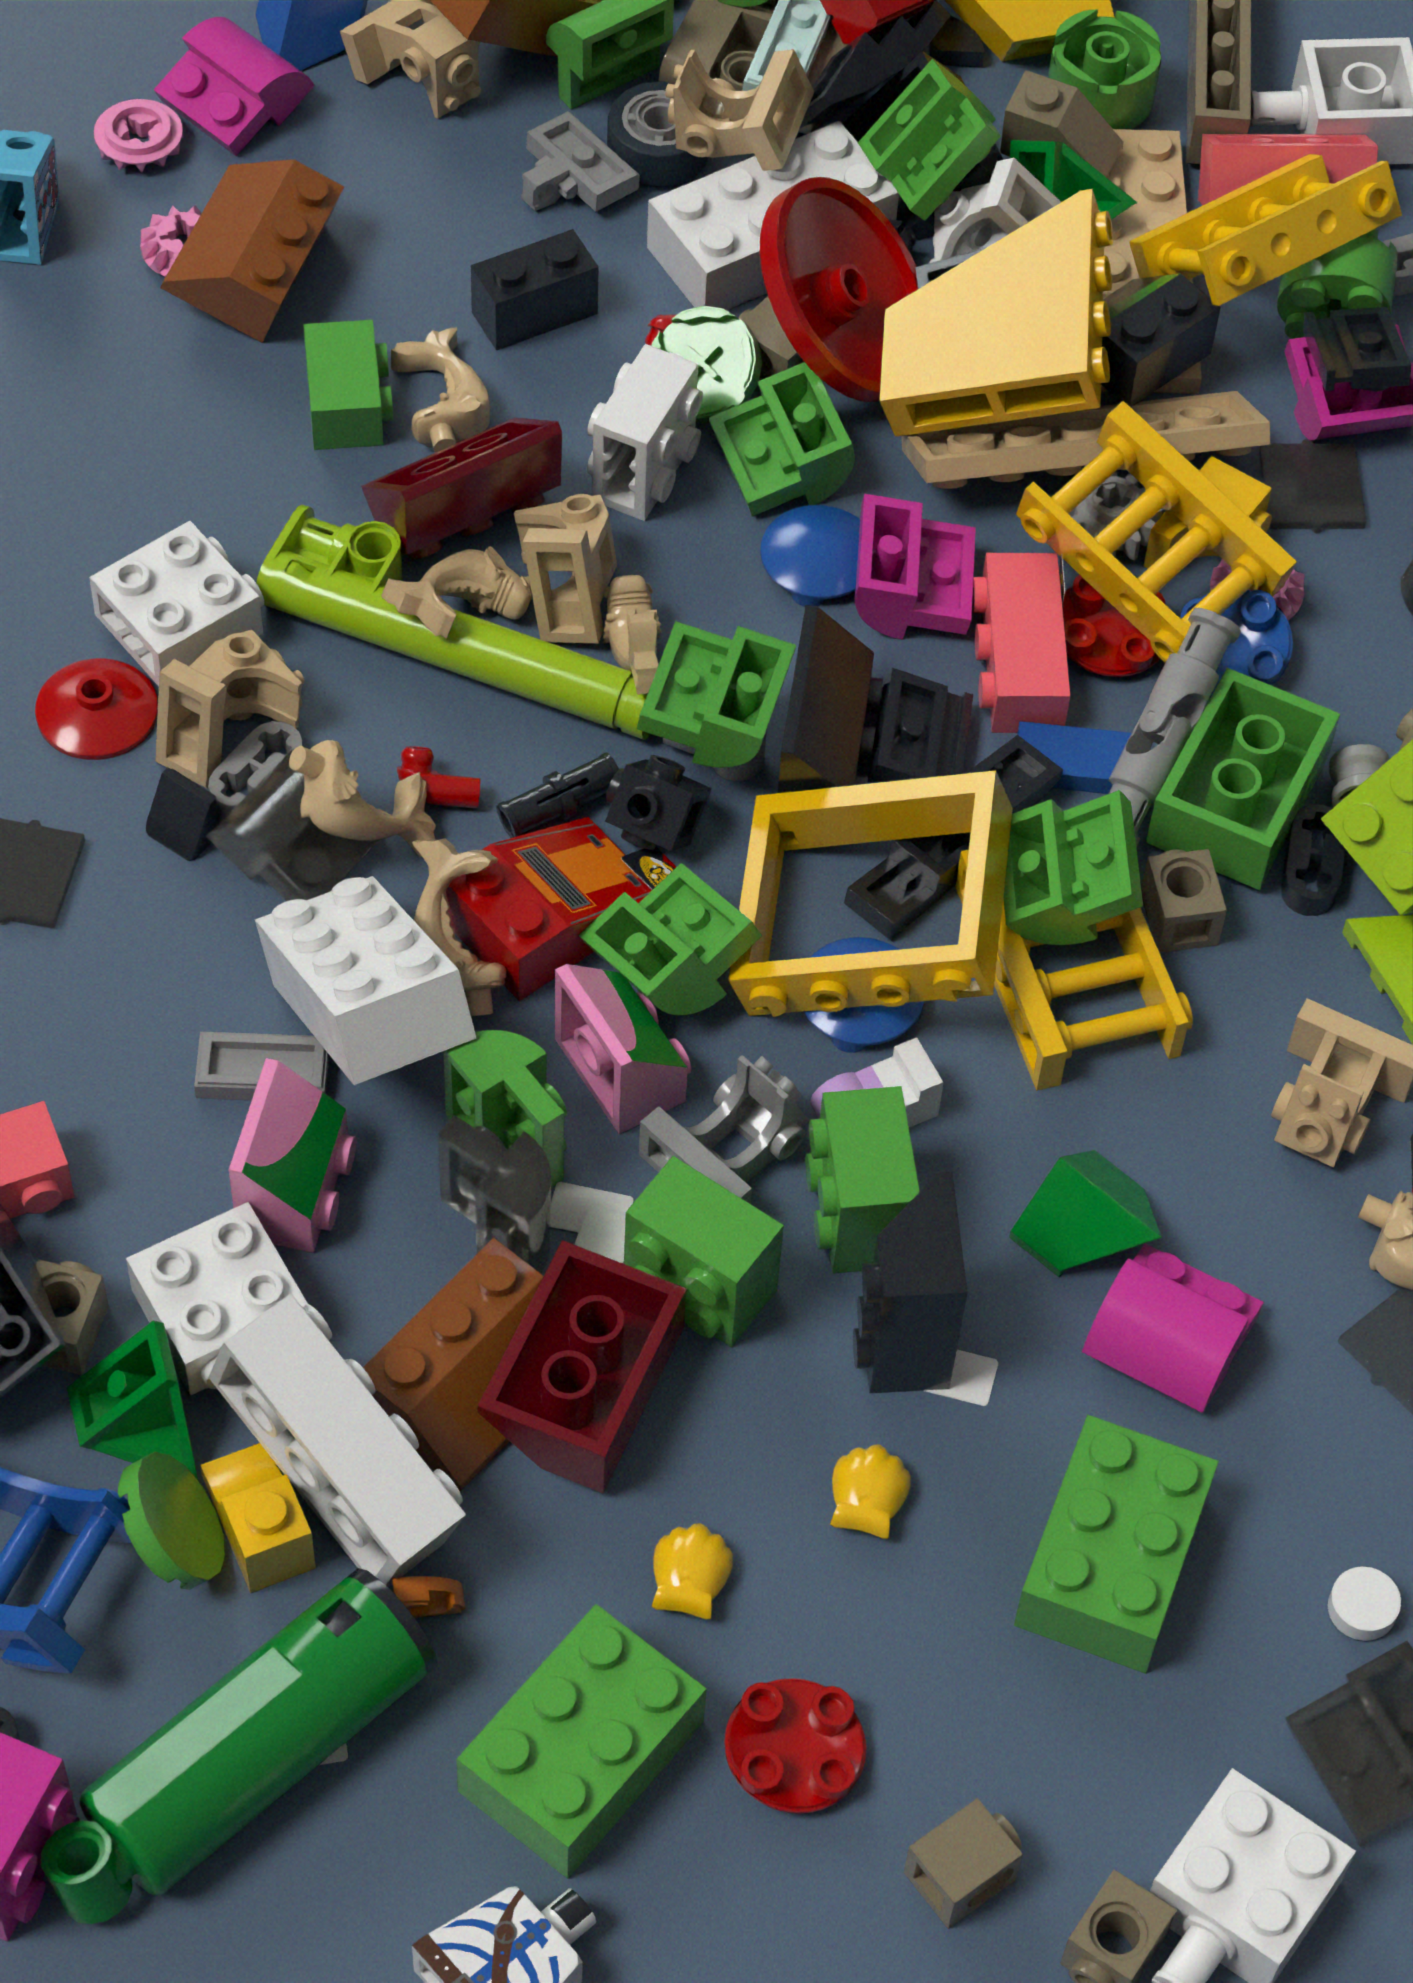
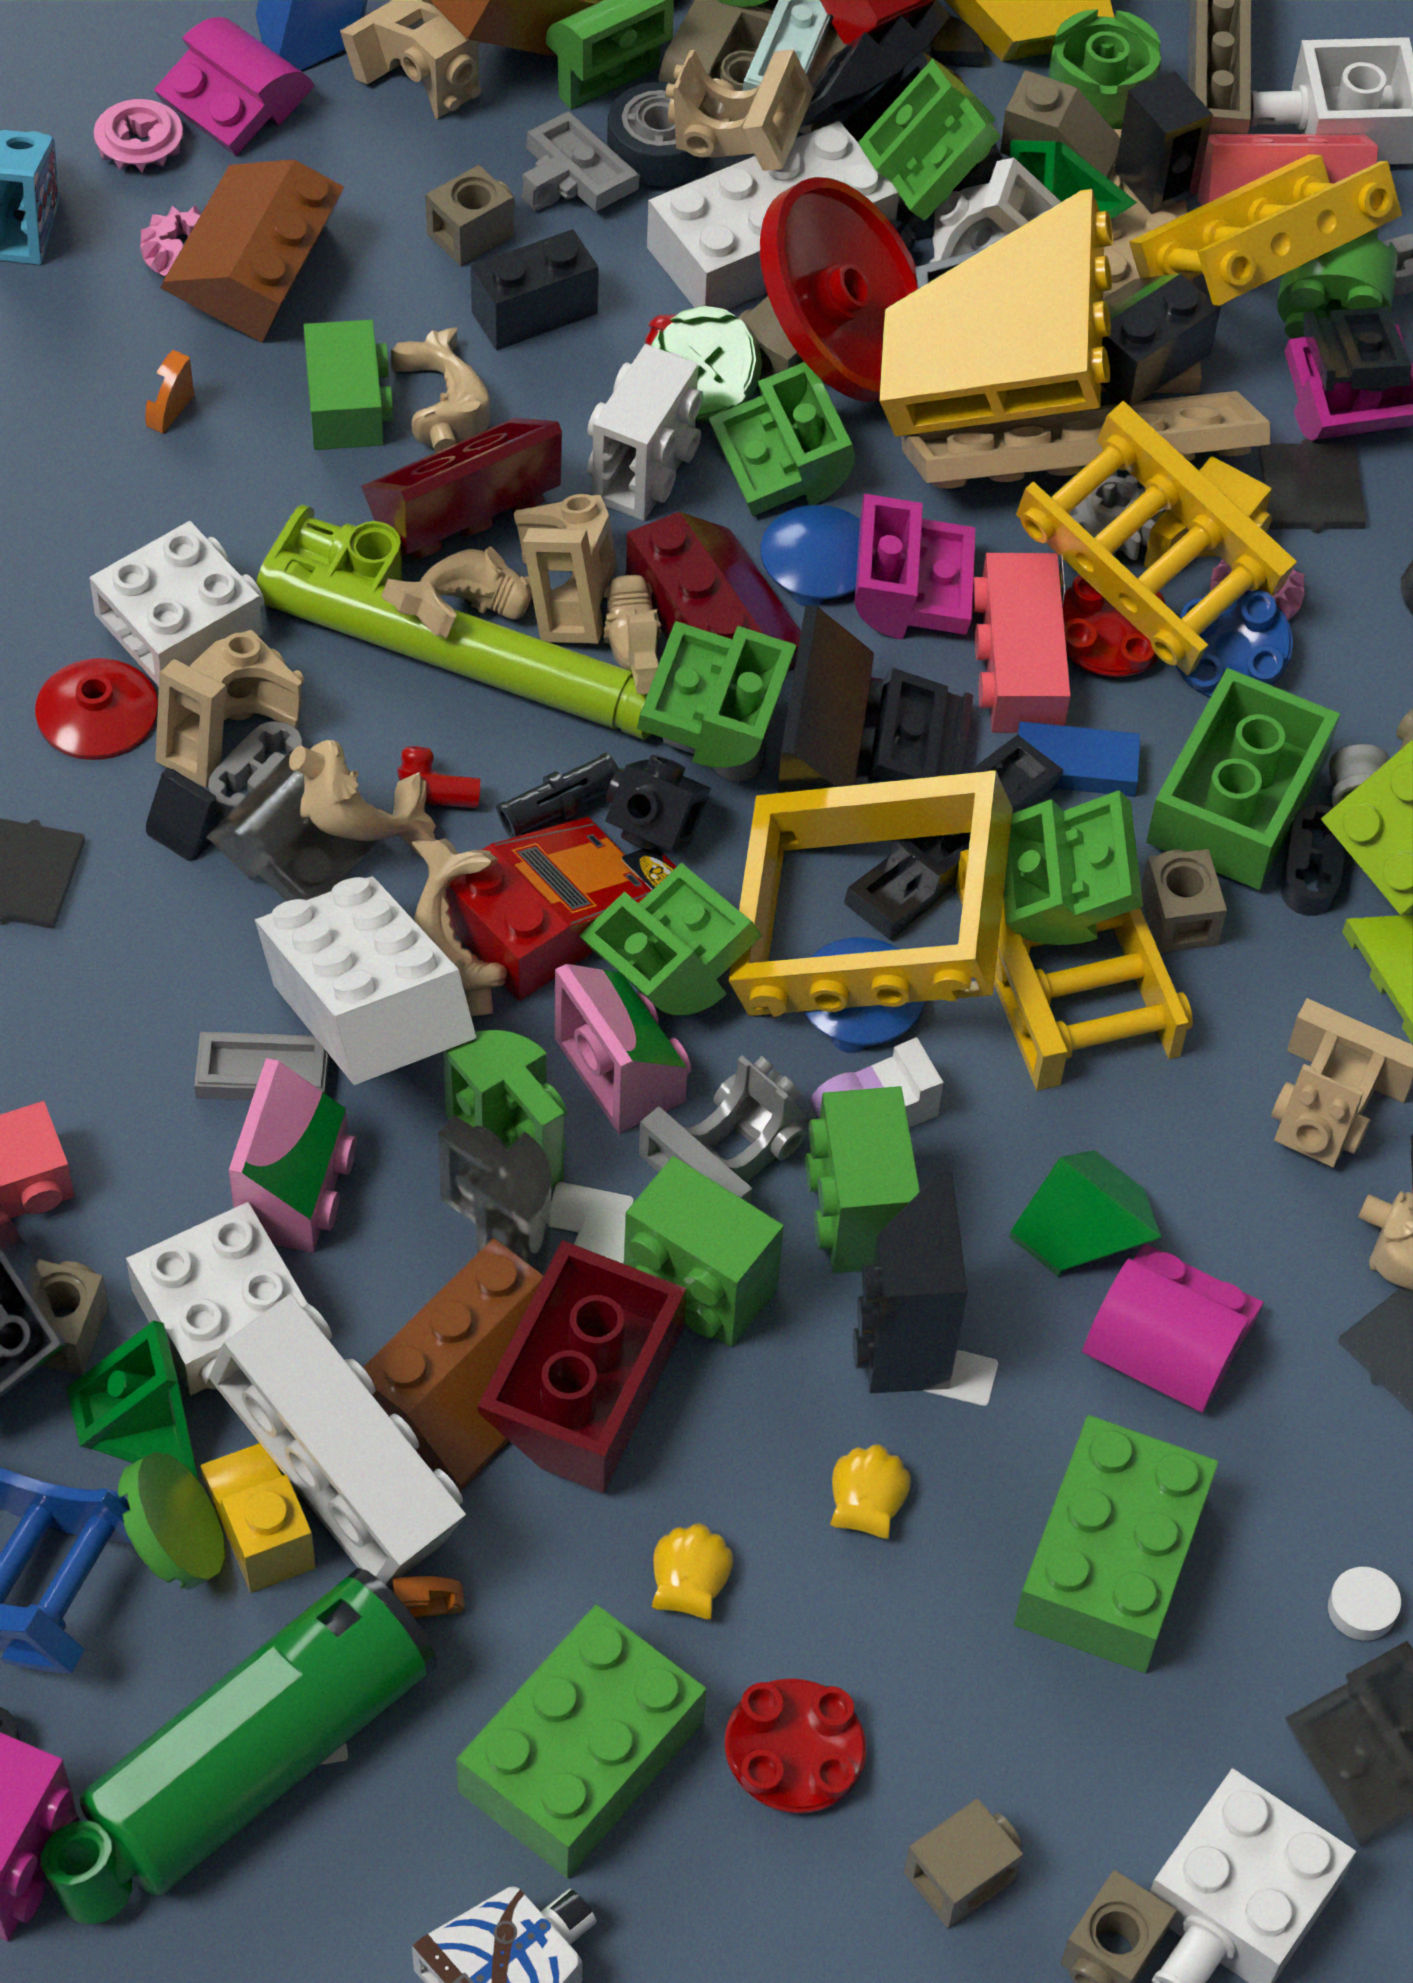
(174, 392): none -> orange tile
(470, 215): none -> dark tan brick
(705, 580): none -> dark red slope
(1163, 142): none -> black brick
(1172, 711): light grey piece -> none

